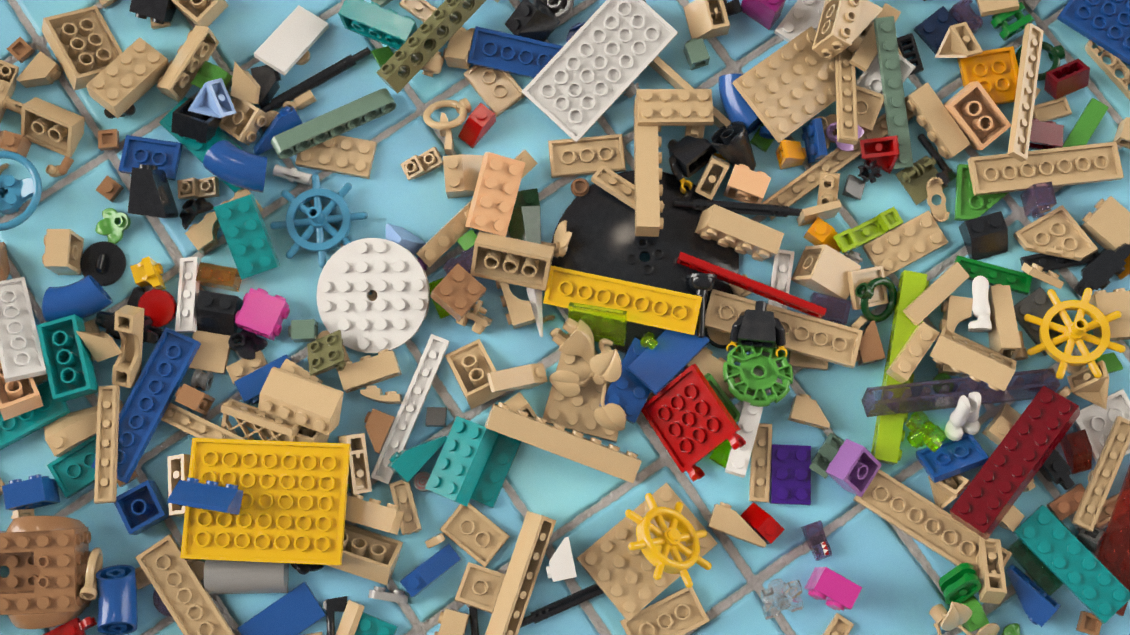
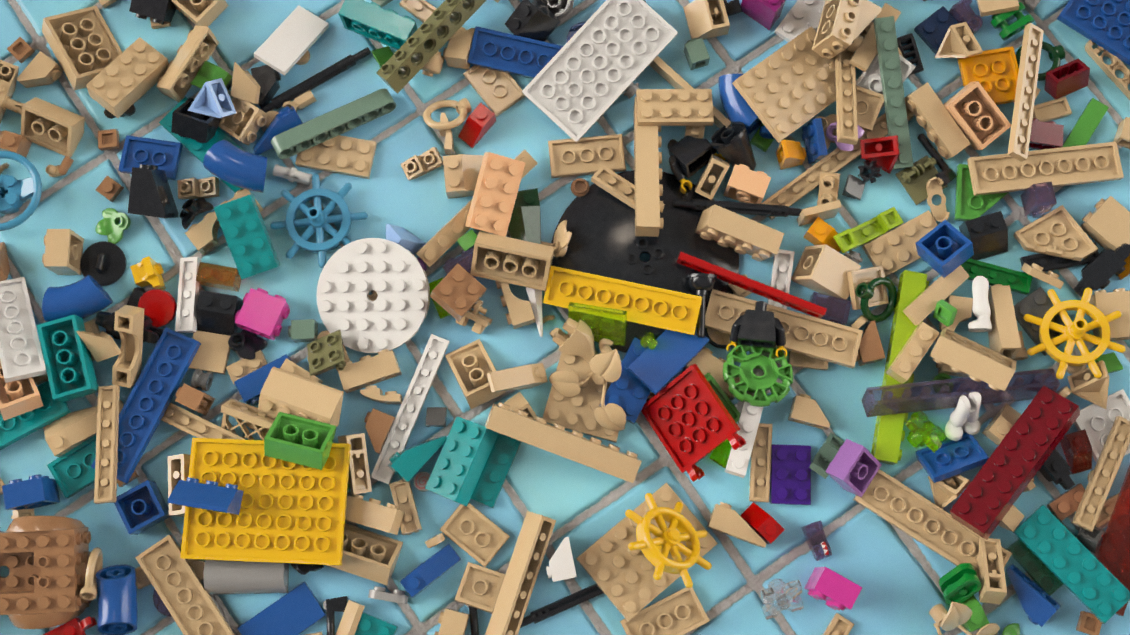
(299, 440): none -> bright green slope
(944, 248): none -> blue brick
(945, 313): none -> bright green plate

